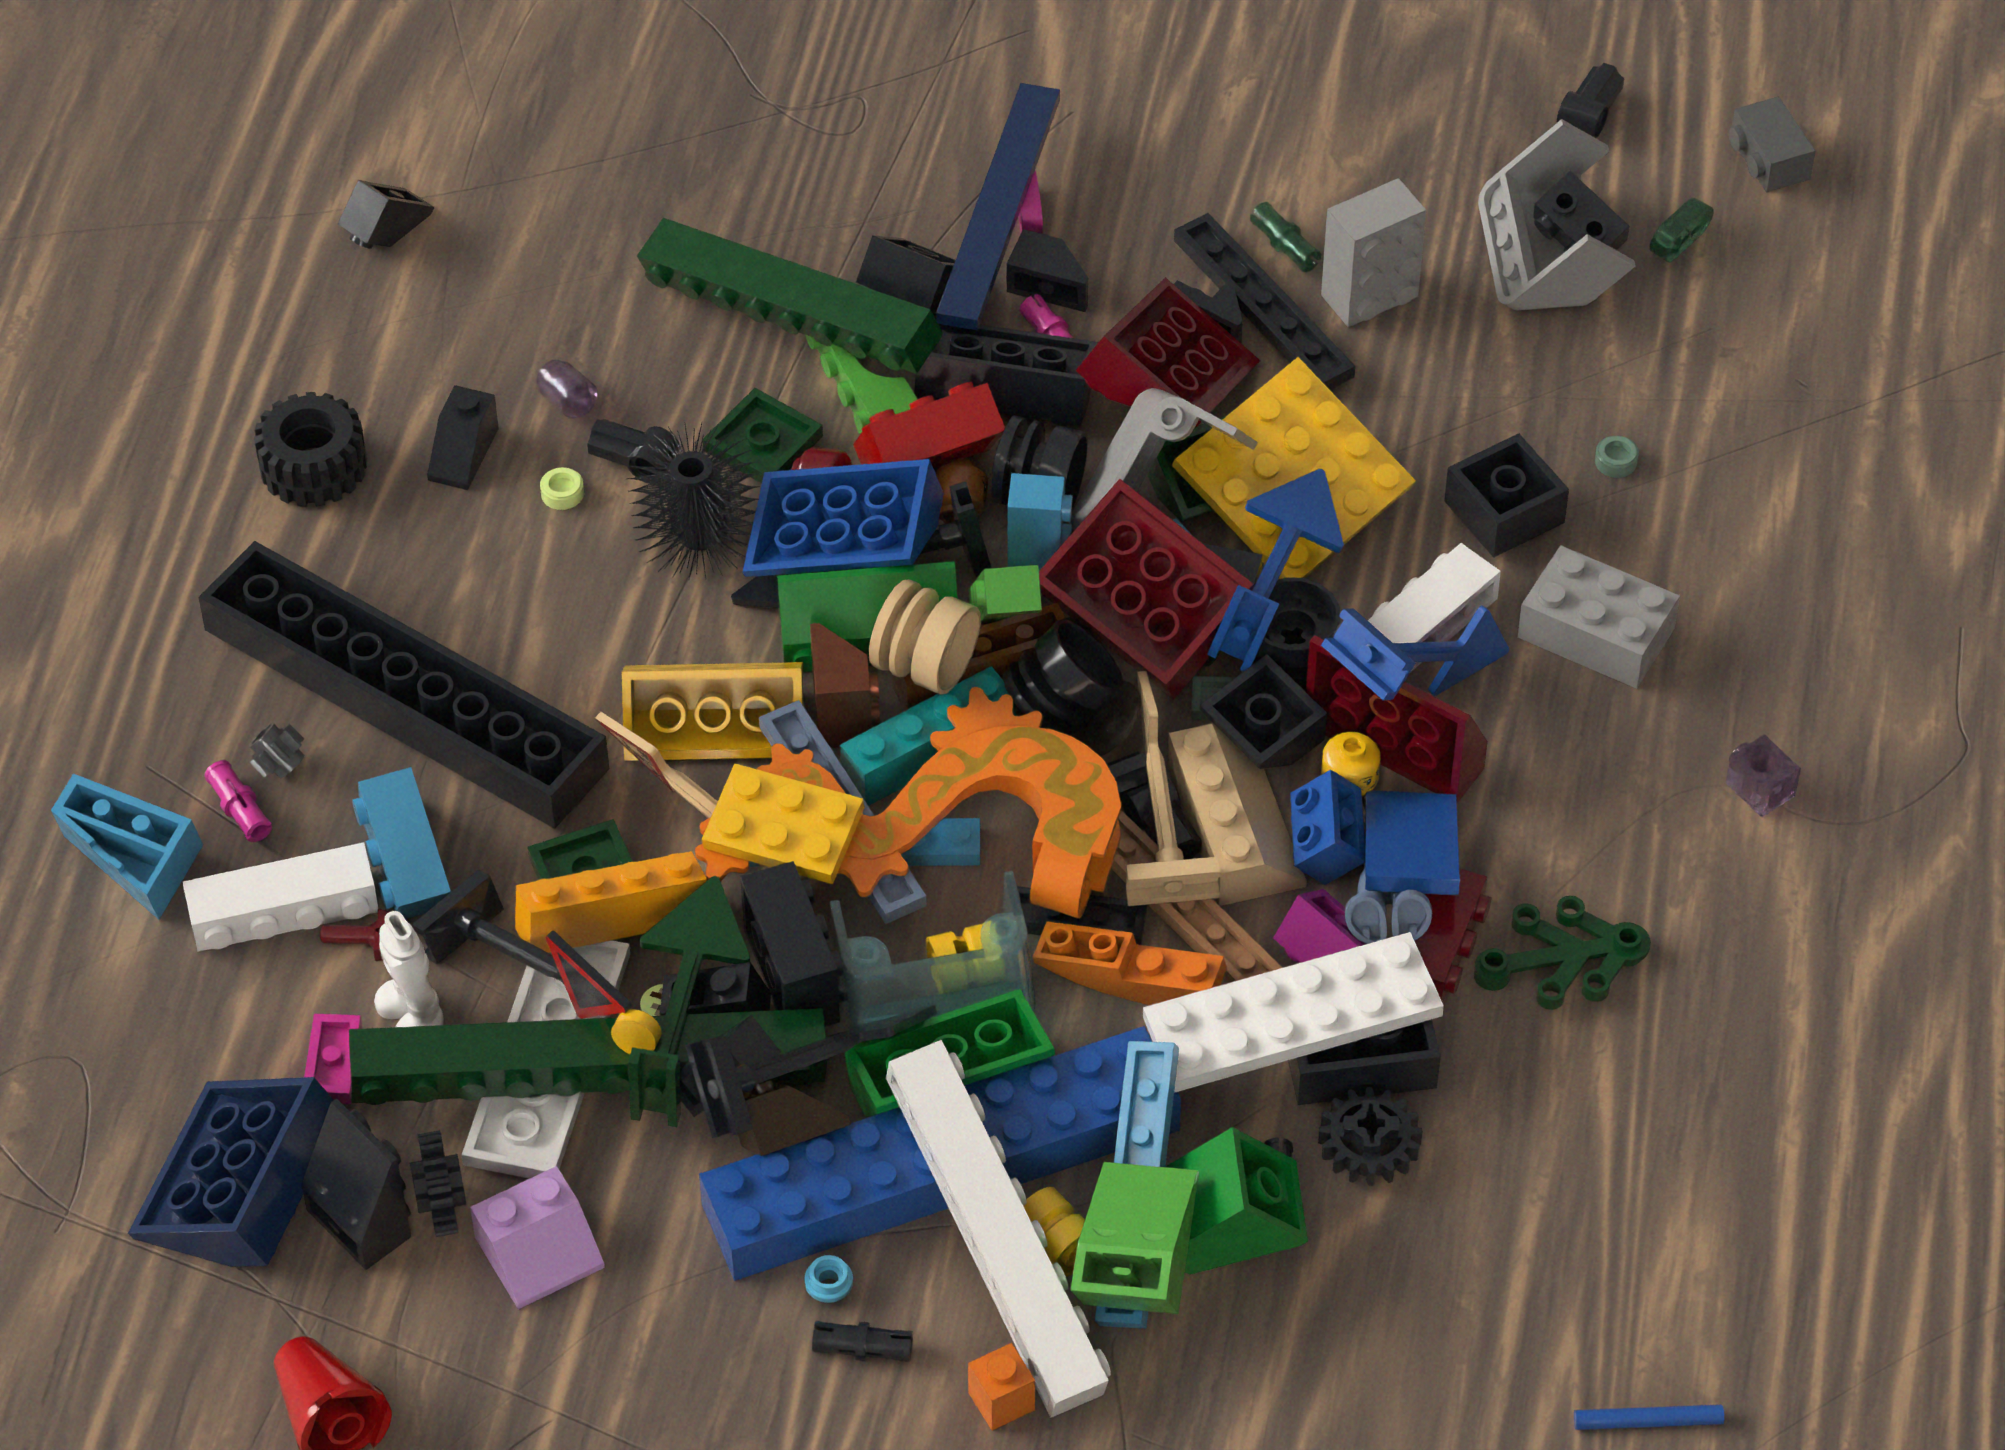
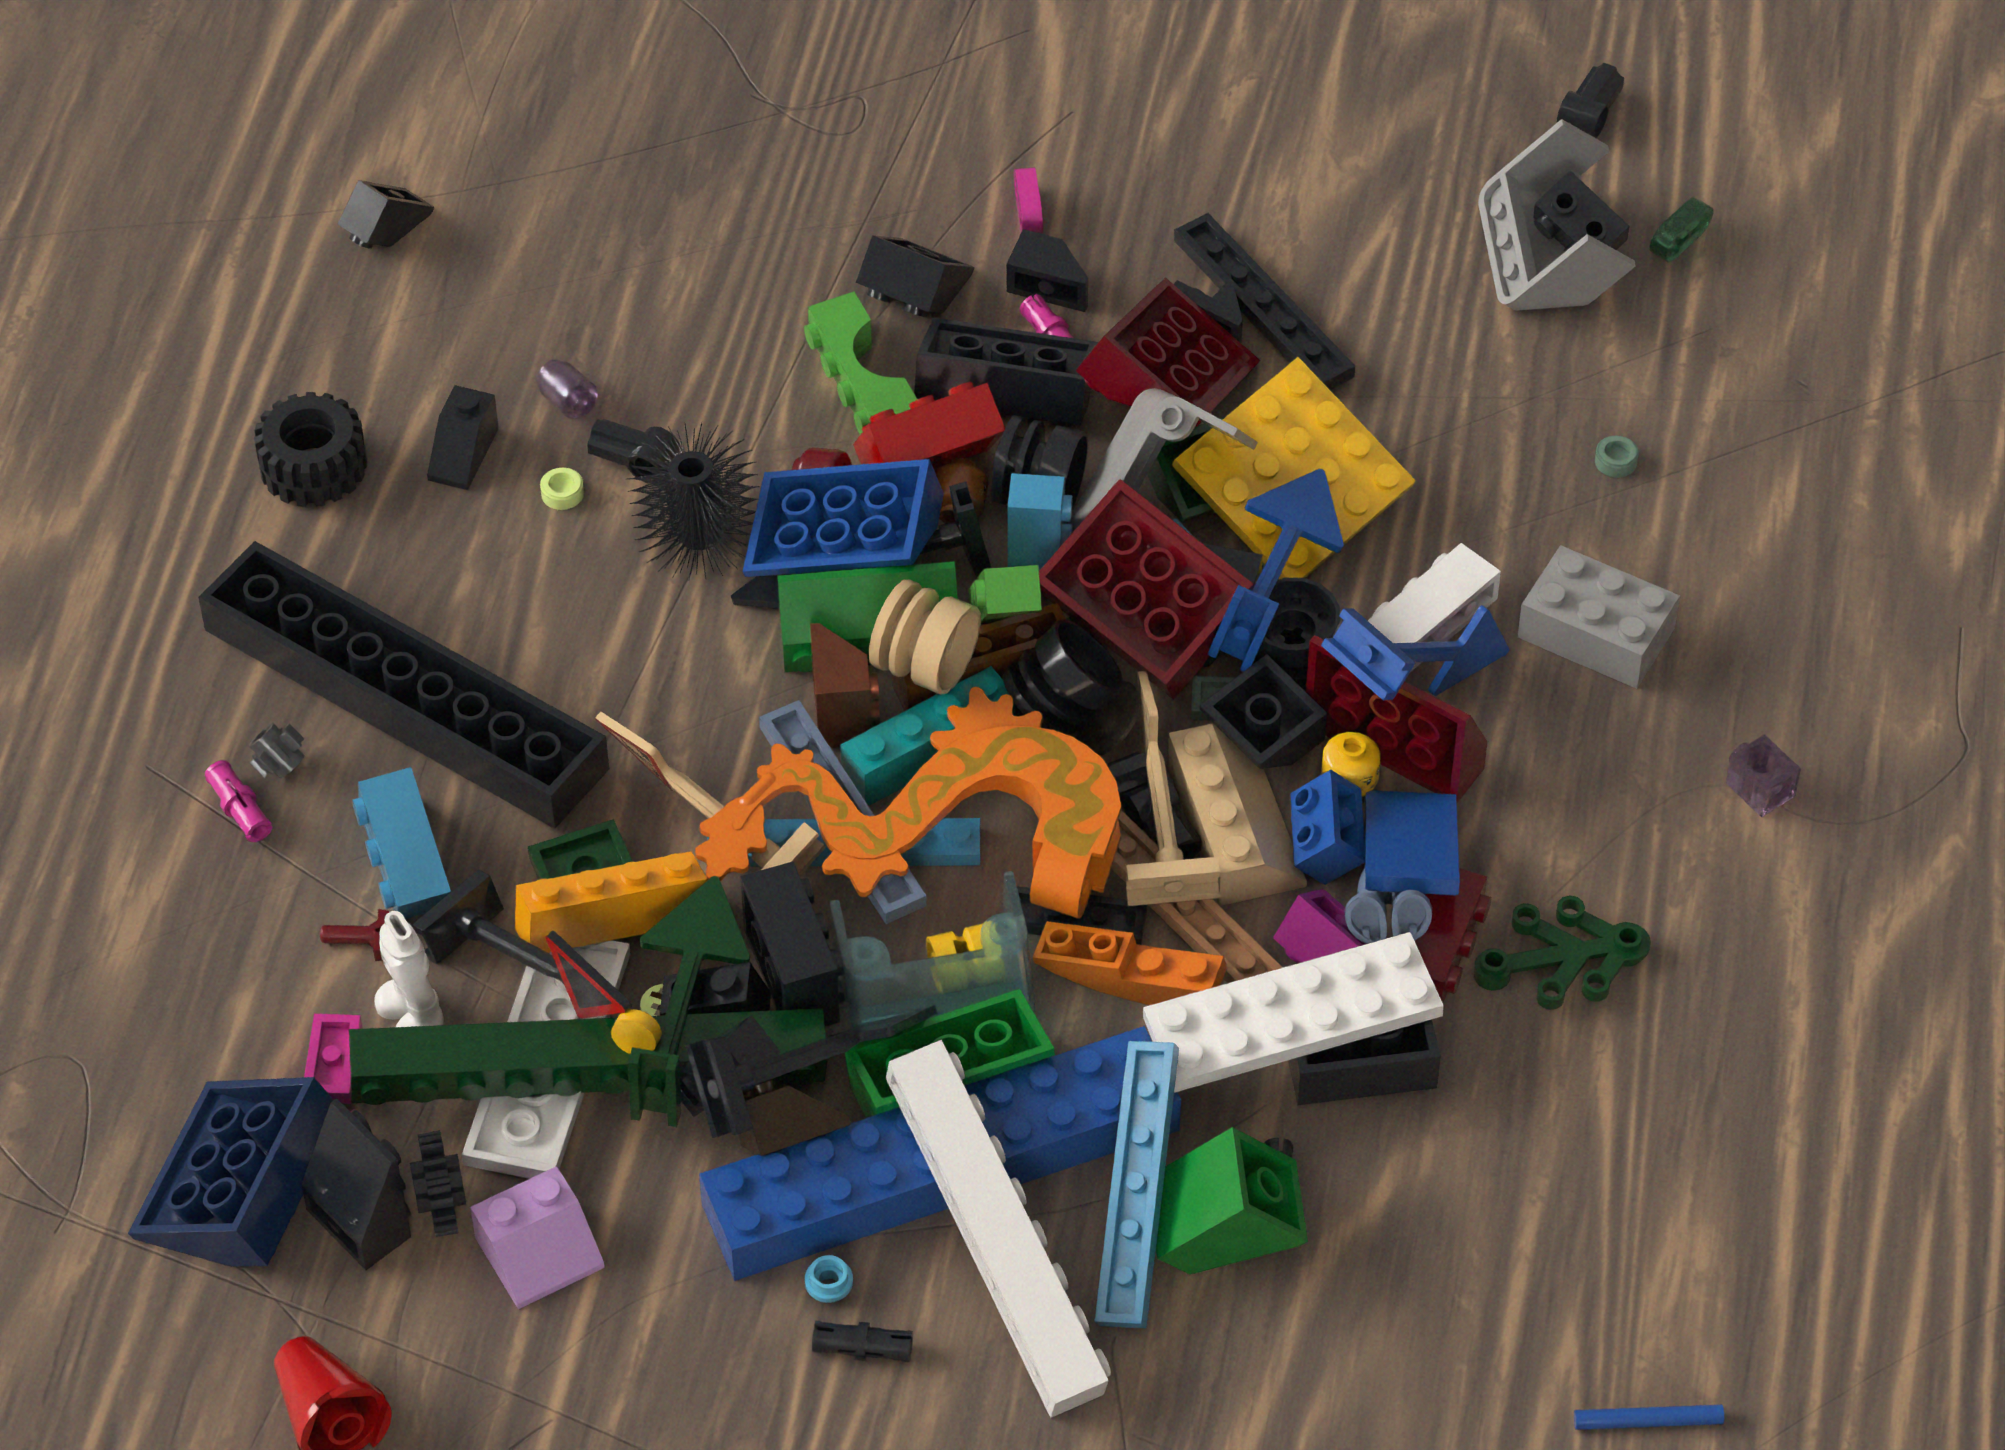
(129, 839): dark azure wedge -> none
(280, 897): white brick -> none
(707, 707): yellow slope -> none
(770, 429): dark green plate -> none
(783, 821): yellow plate -> none
(790, 296): dark green brick -> none
(998, 207): dark blue tile -> none
(1001, 1386): orange brick -> none
(1059, 1225): yellow wheel -> none
(1136, 1238): bright green slope -> none
(1285, 237): clear green pin -> none
(1373, 252): light grey brick -> none
(1391, 1127): black gear -> none
(1506, 495): black brick -> none
(1772, 144): dark grey brick -> none

